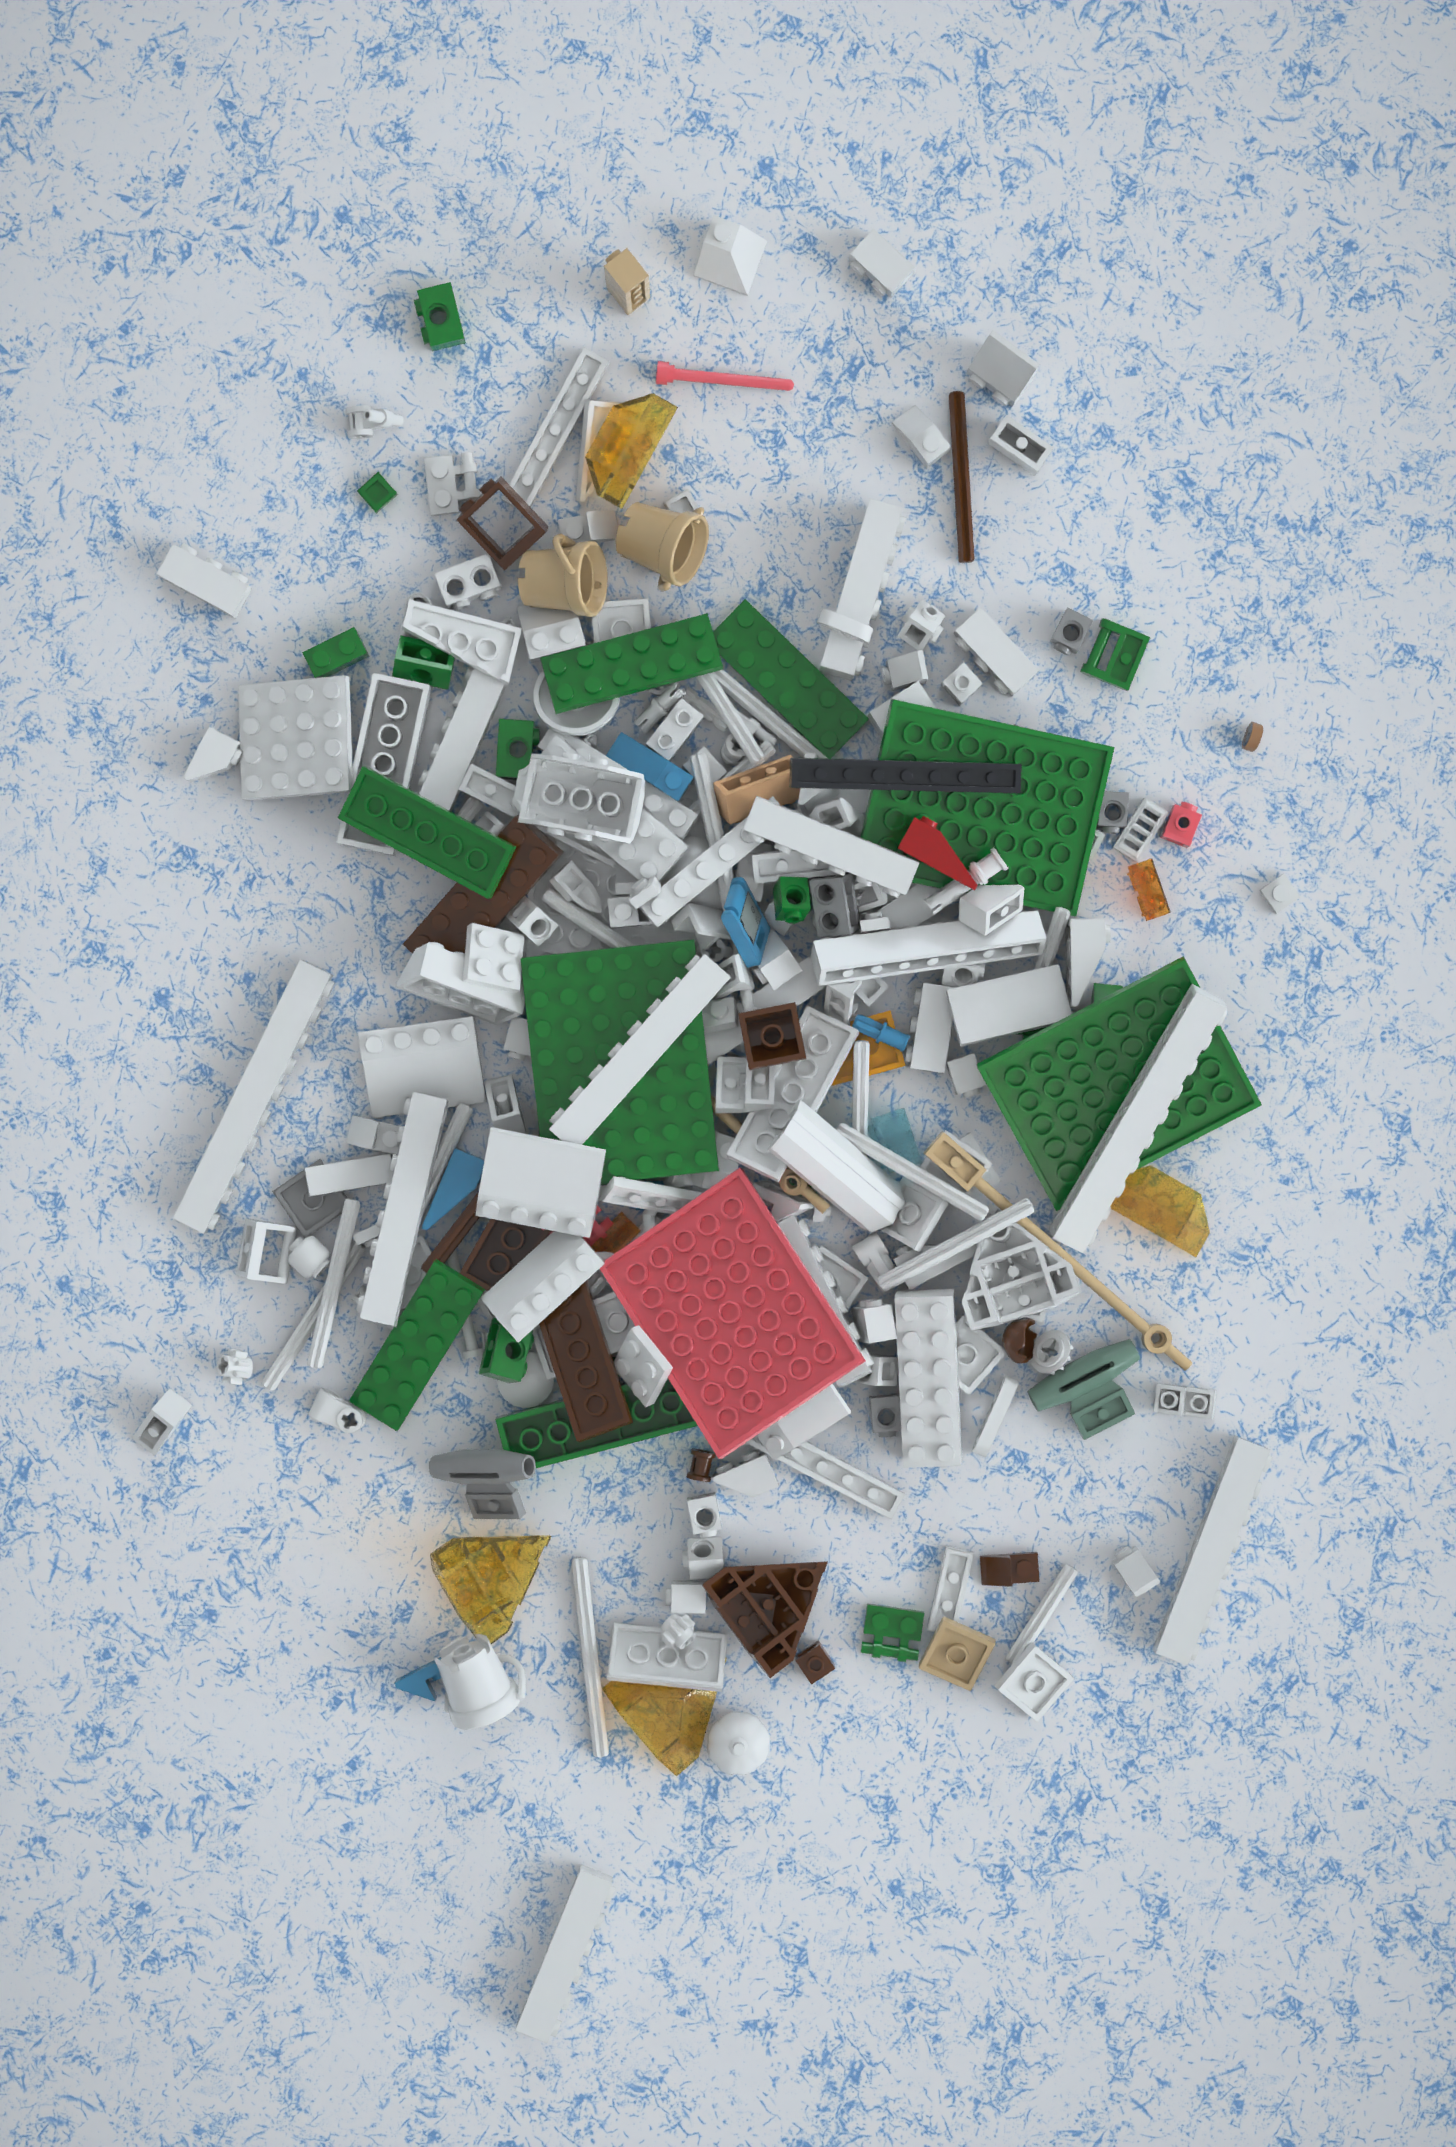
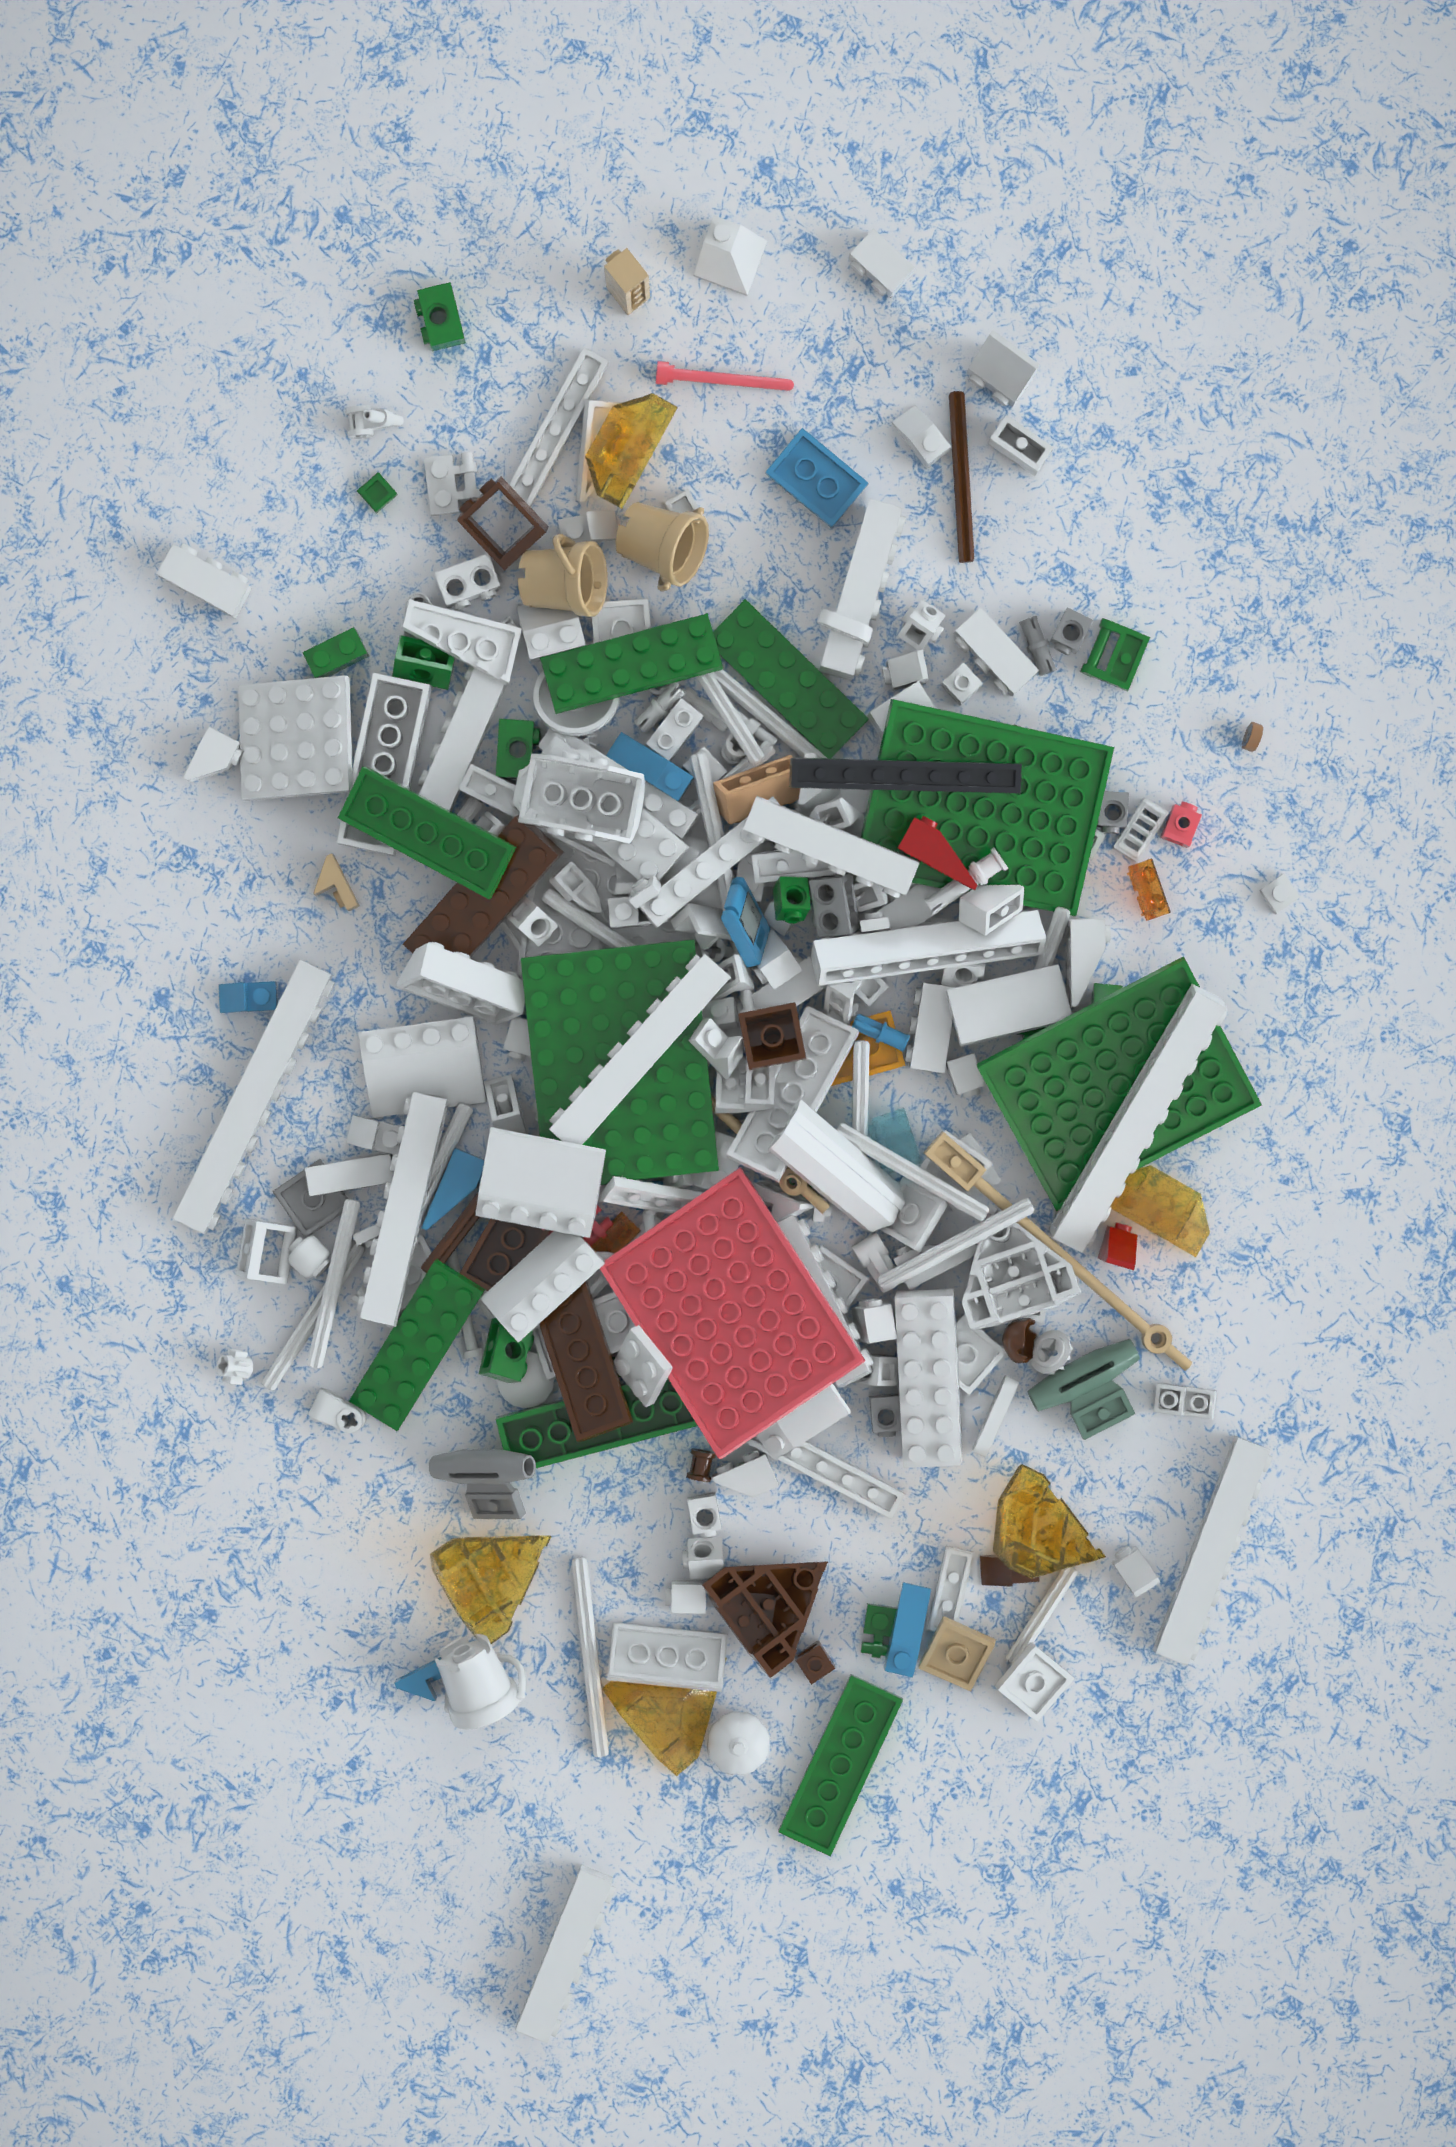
(162, 1421): white slope -> none
(248, 997): none -> dark azure slope
(332, 876): none -> tan slope
(493, 957): white plate -> none
(678, 1631): white gear -> none
(717, 1047): none -> white slope
(816, 478): none -> dark azure plate
(840, 1765): none -> green plate
(907, 1630): none -> dark azure slope
(1037, 1530): none -> clear yellow wedge
(1038, 645): none -> light grey pin
(1119, 1246): none -> red slope

